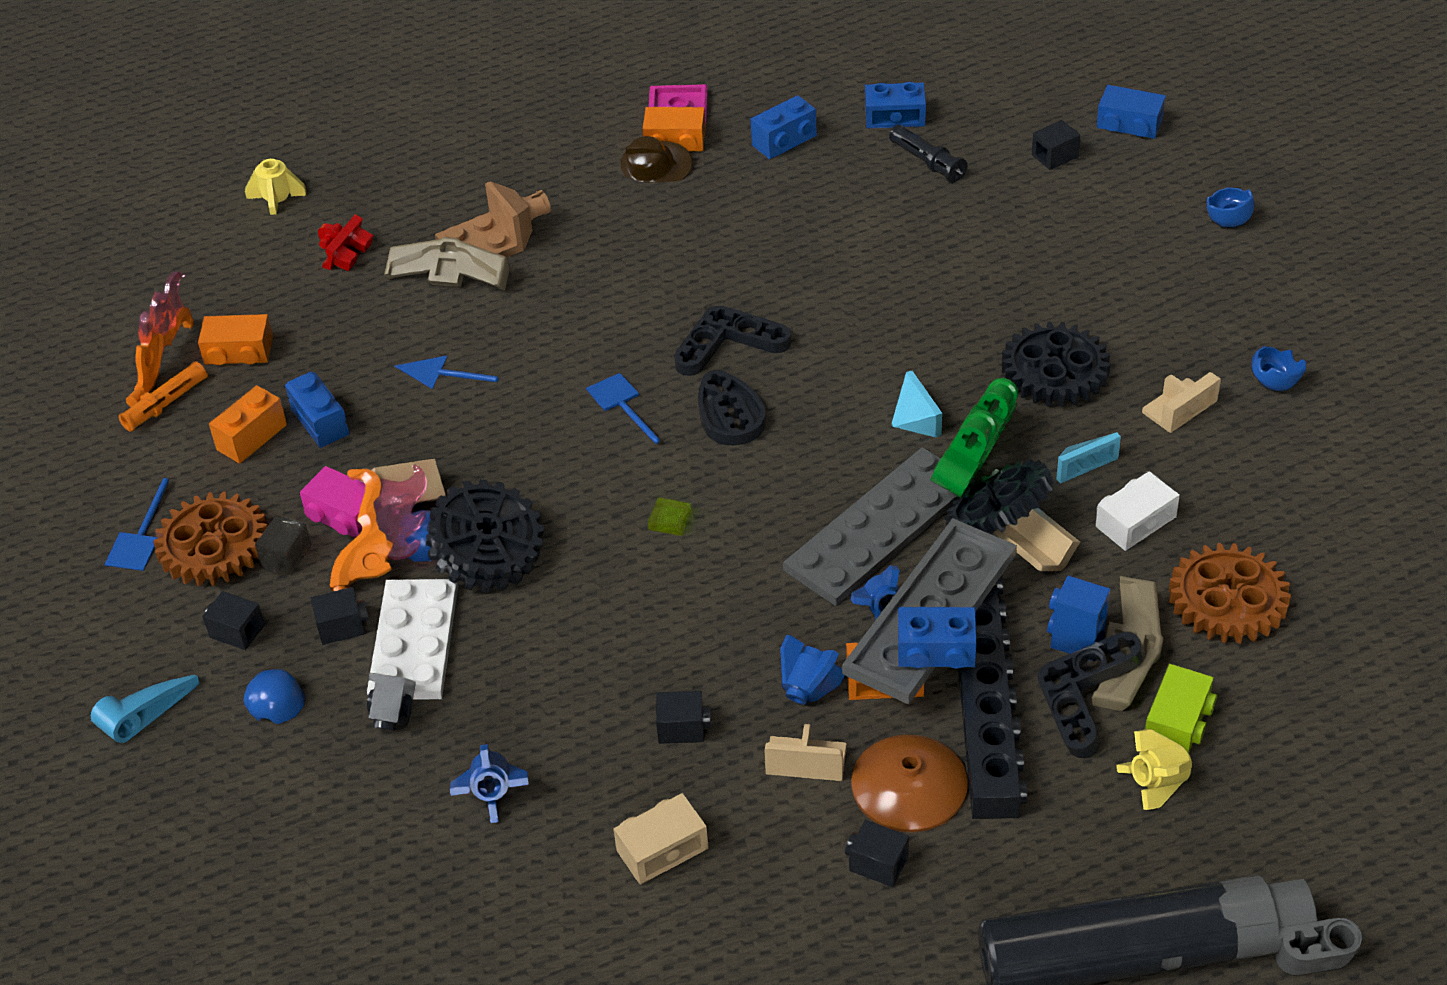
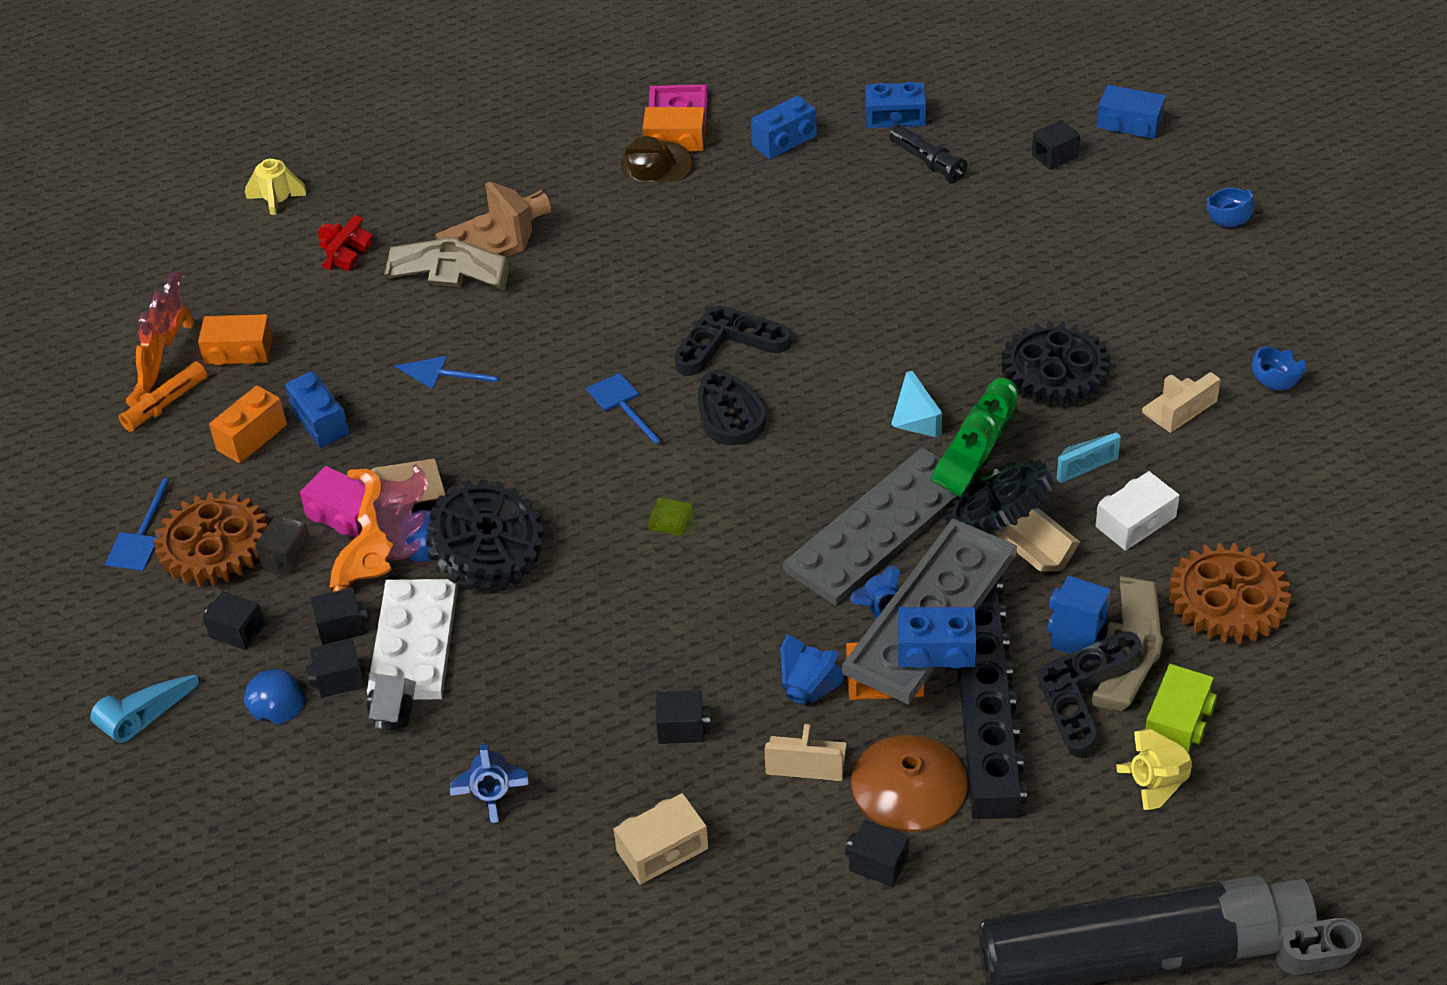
(335, 668): none -> black brick

